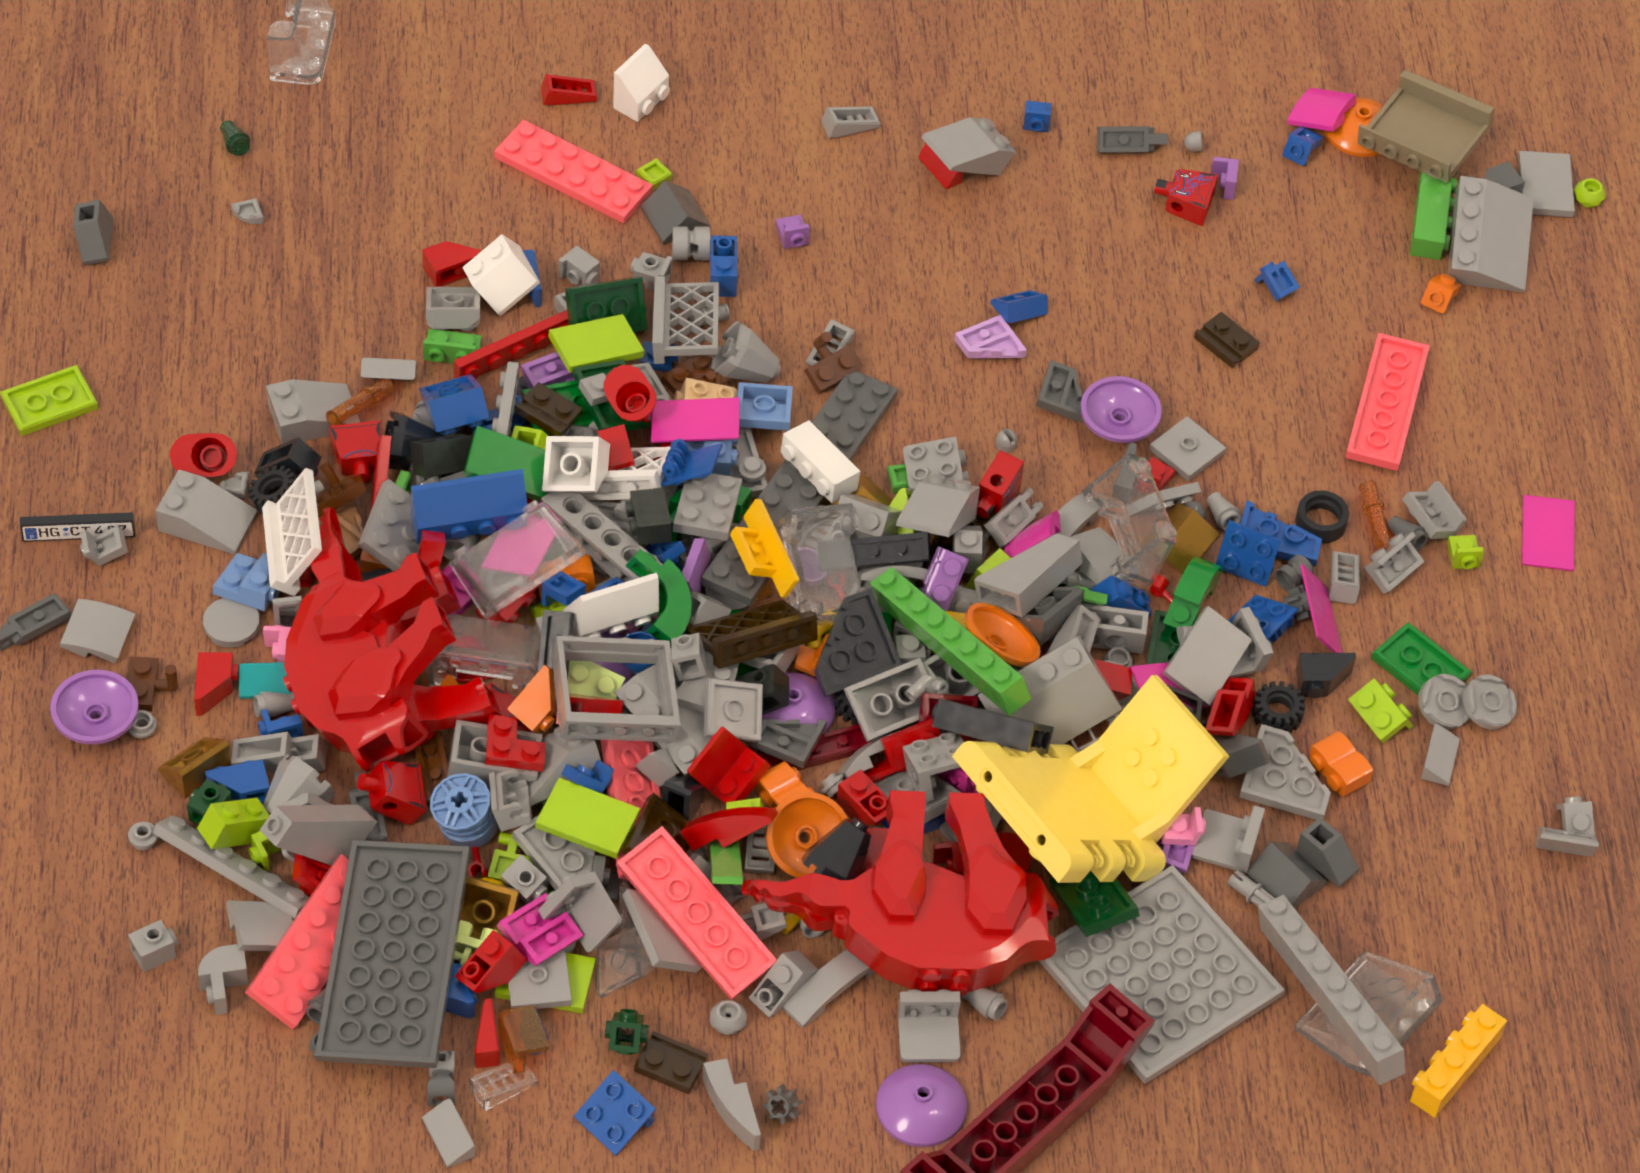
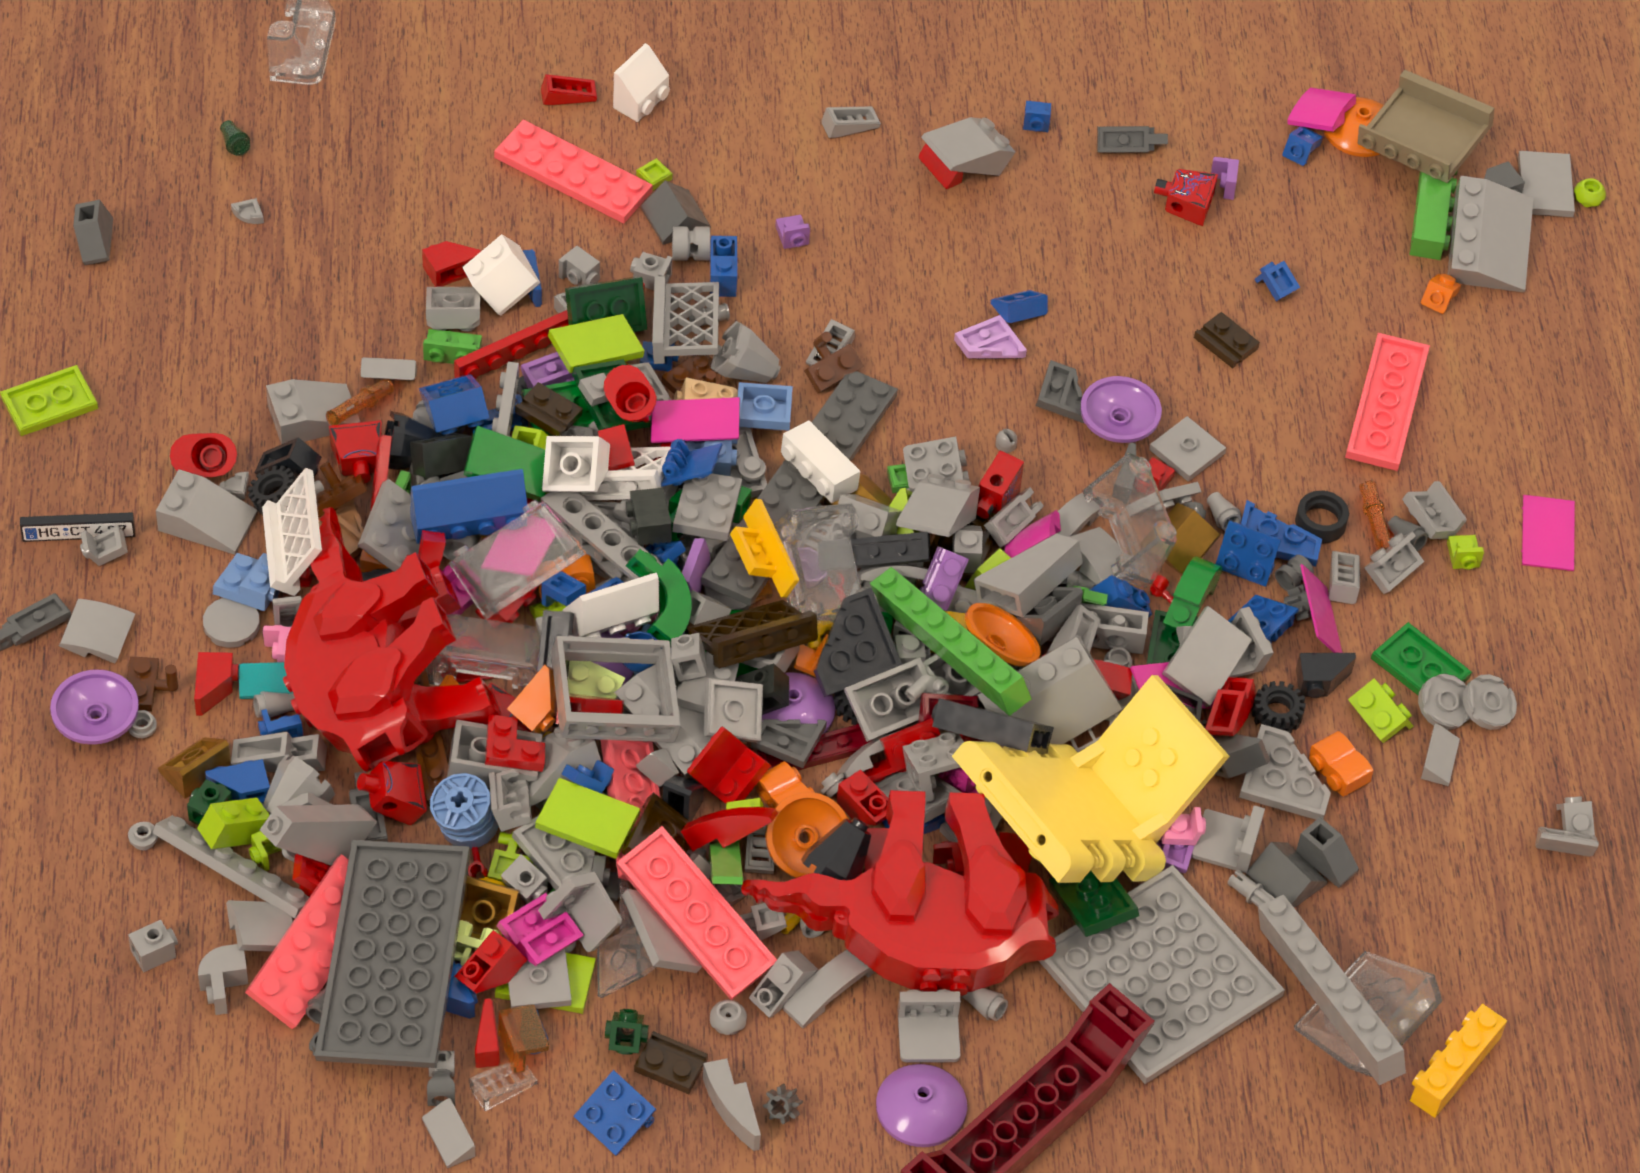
(1193, 141): light grey hinge -> none

